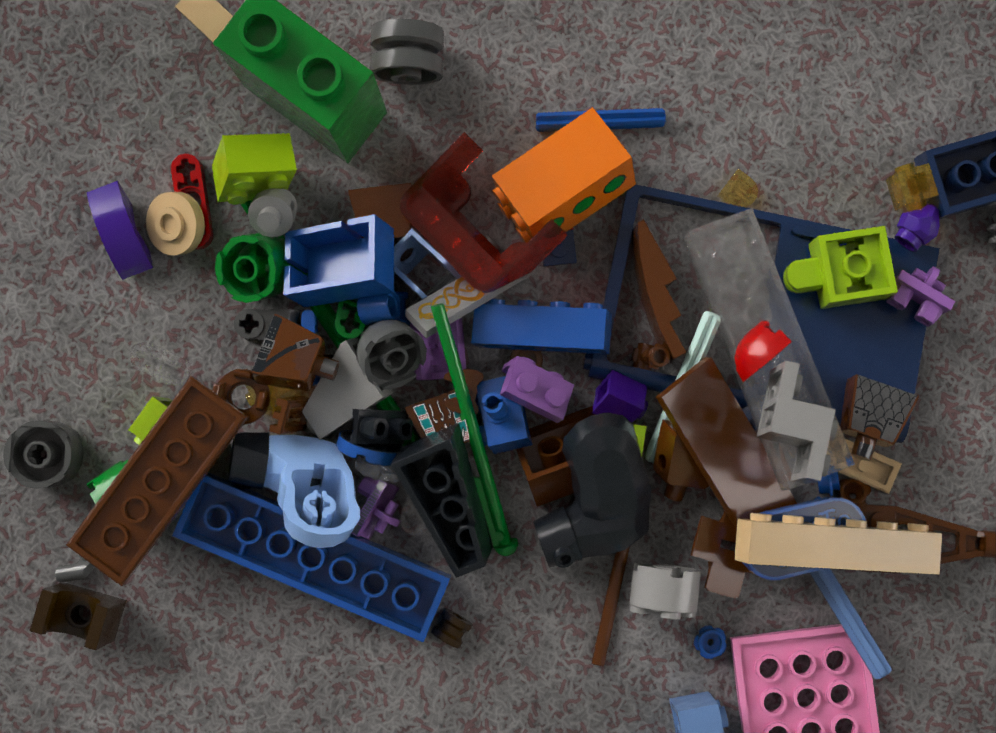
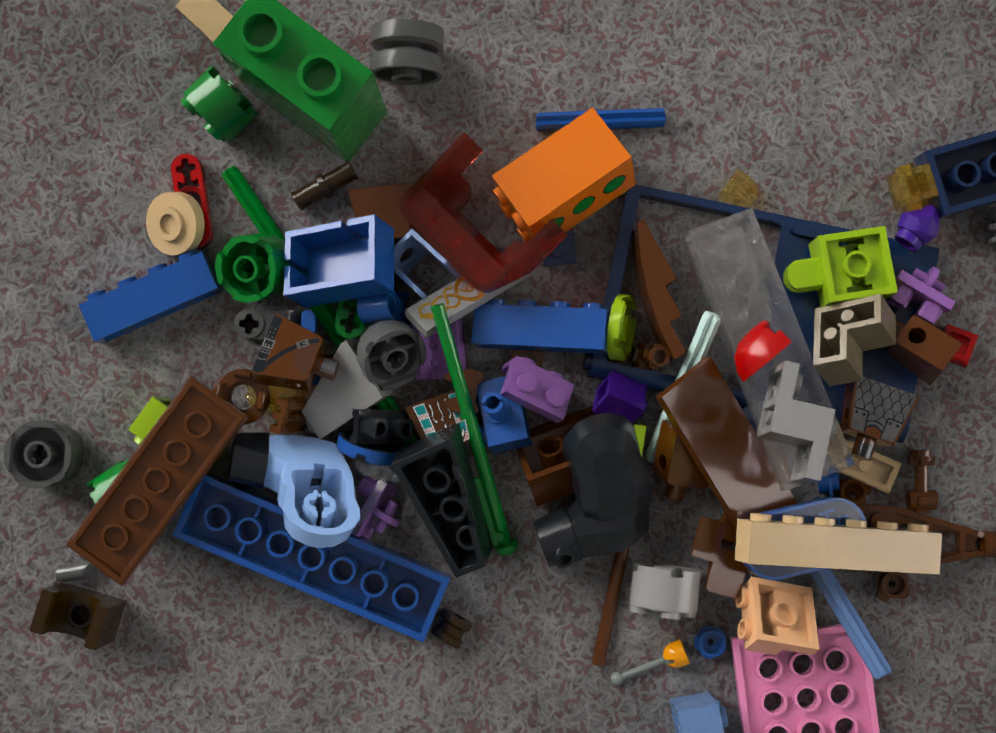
(118, 231): dark purple brick -> none
(150, 297): none -> blue brick
(219, 104): none -> green brick
(252, 164): lime brick -> none
(272, 212): light grey piece -> none
(324, 185): none -> dark brown pin
(621, 327): none -> lime tile
(673, 655): none -> hinge
(777, 617): none -> light nougat plate
(845, 332): none -> dark tan brick
(899, 590): none -> reddish brown plate
(921, 499): none -> reddish brown bar
(928, 352): none -> reddish brown torso
(968, 342): none -> red tile

